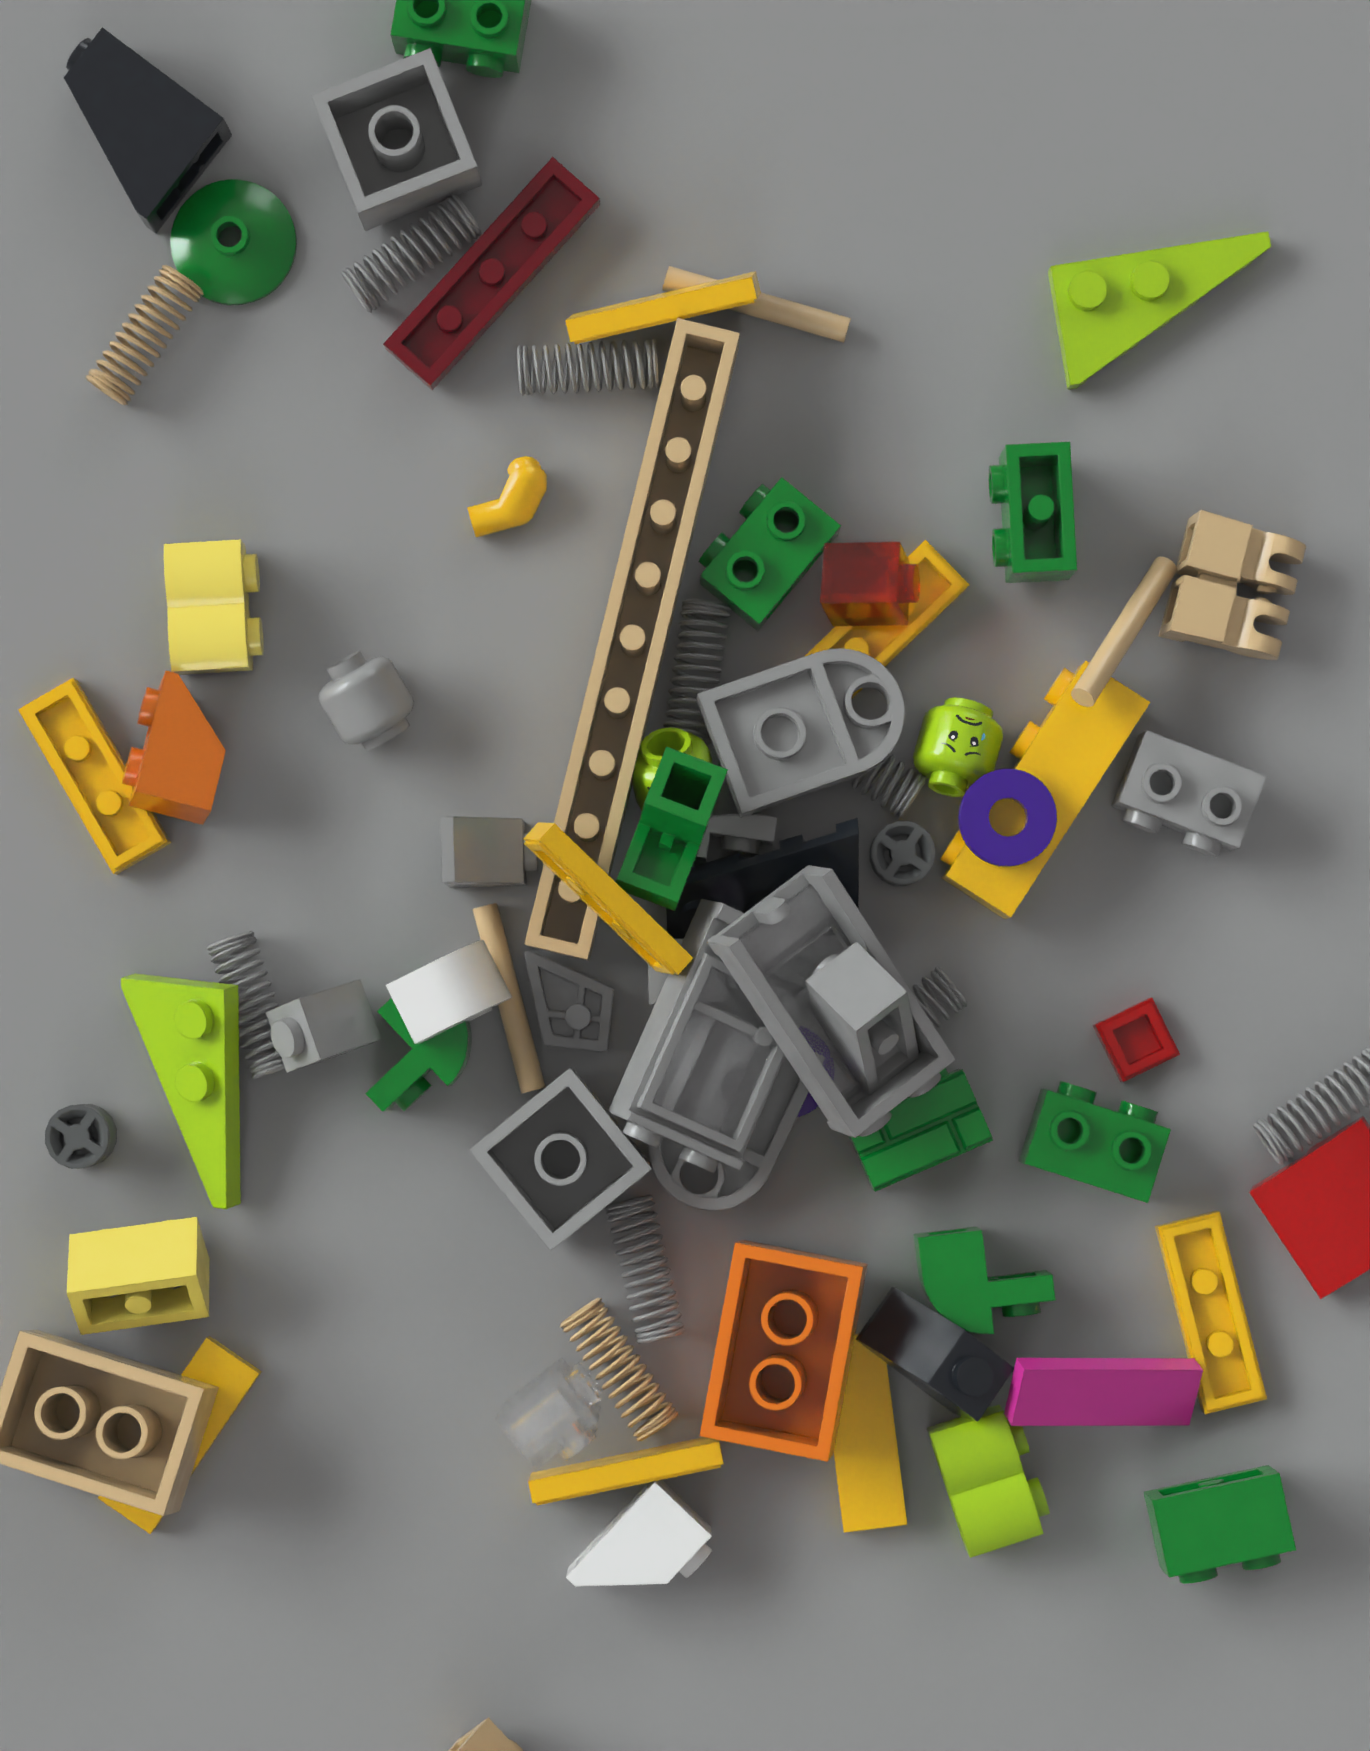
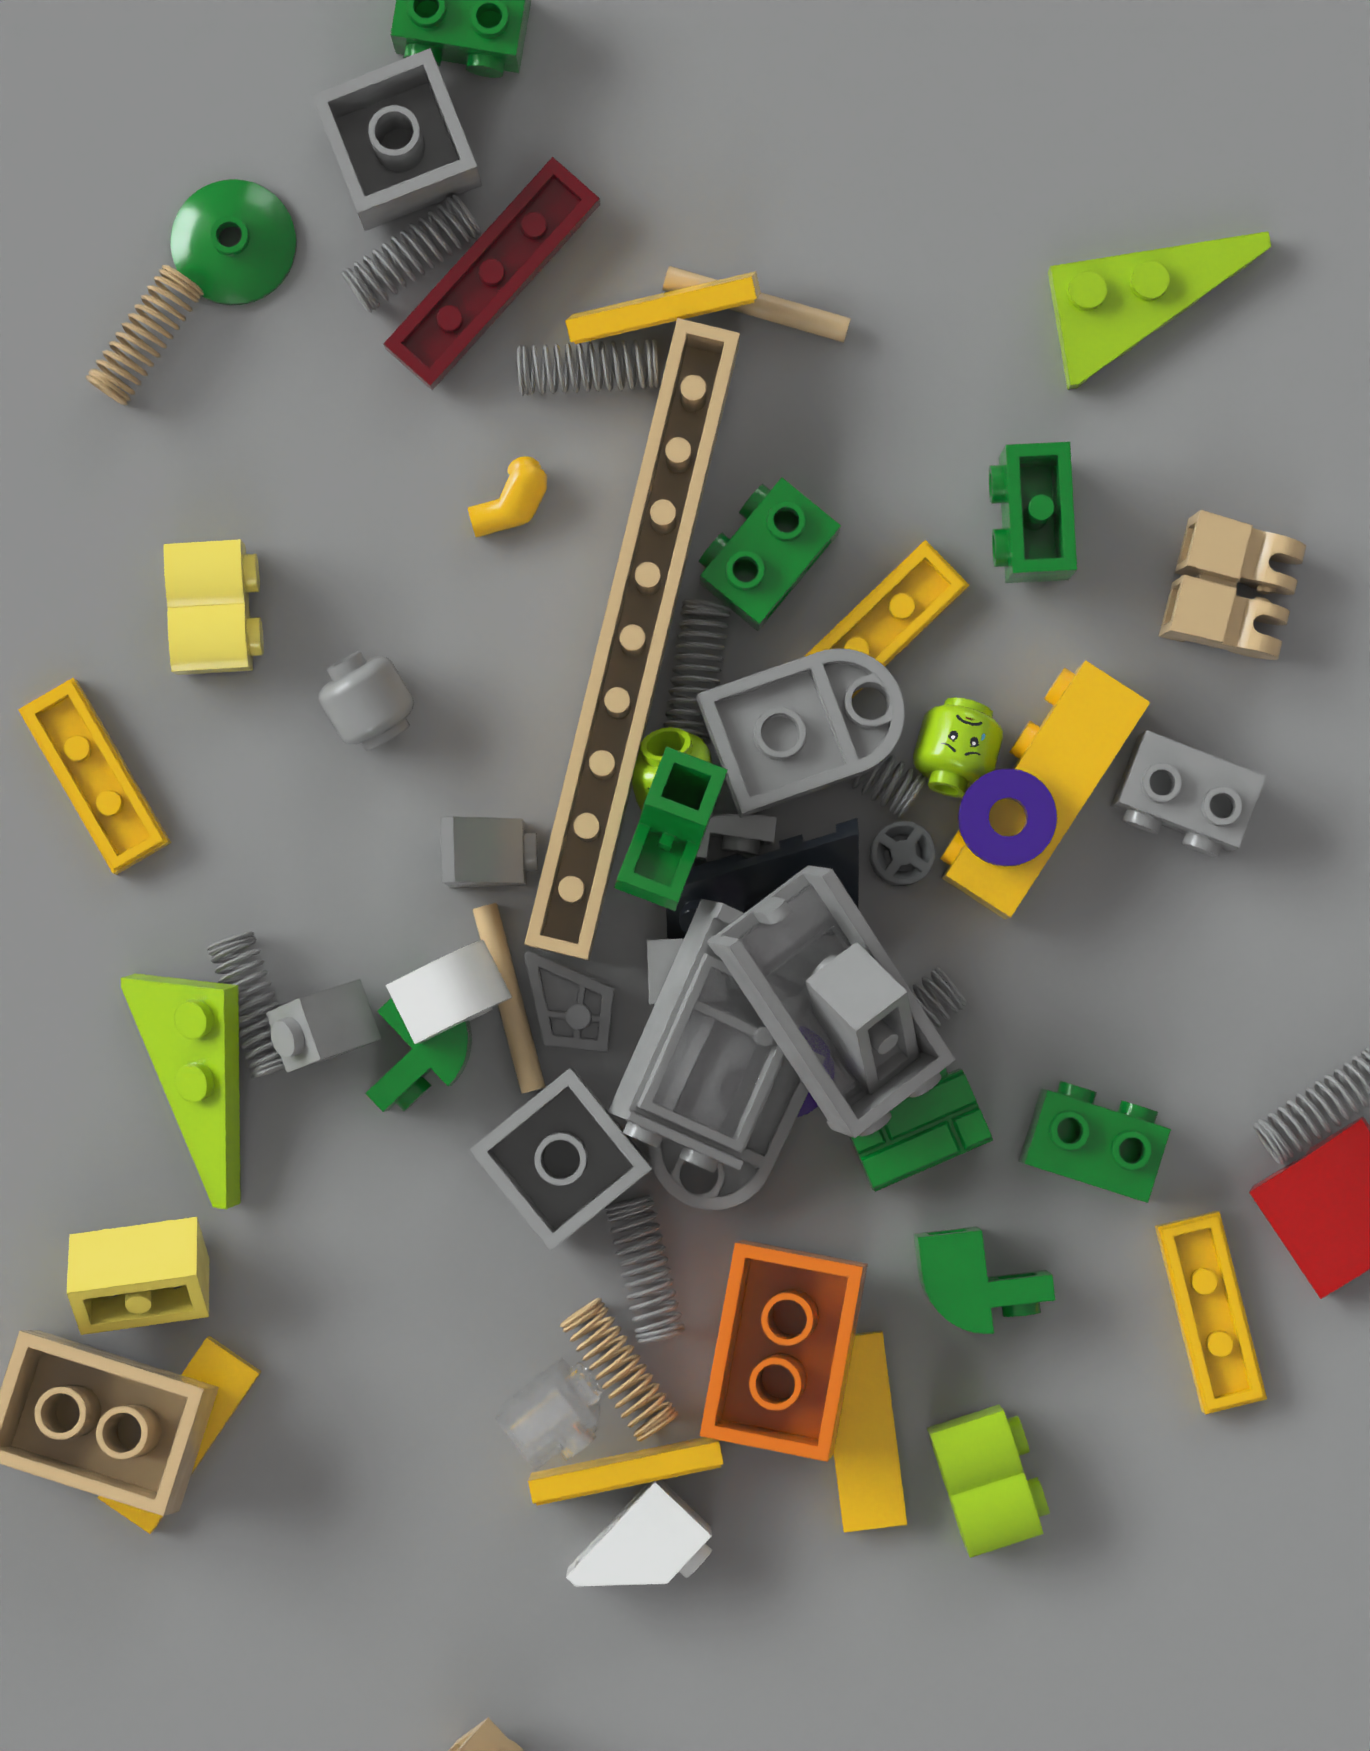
(64, 1138): dark grey wheel -> none
(145, 124): black slope -> none
(180, 755): orange slope -> none
(607, 898): yellow tile -> none
(868, 584): clear red brick -> none
(935, 1355): black slope -> none
(1103, 1391): dark pink tile -> none
(1123, 632): tan bar -> none
(1136, 1039): red tile -> none
(1220, 1523): green brick -> none

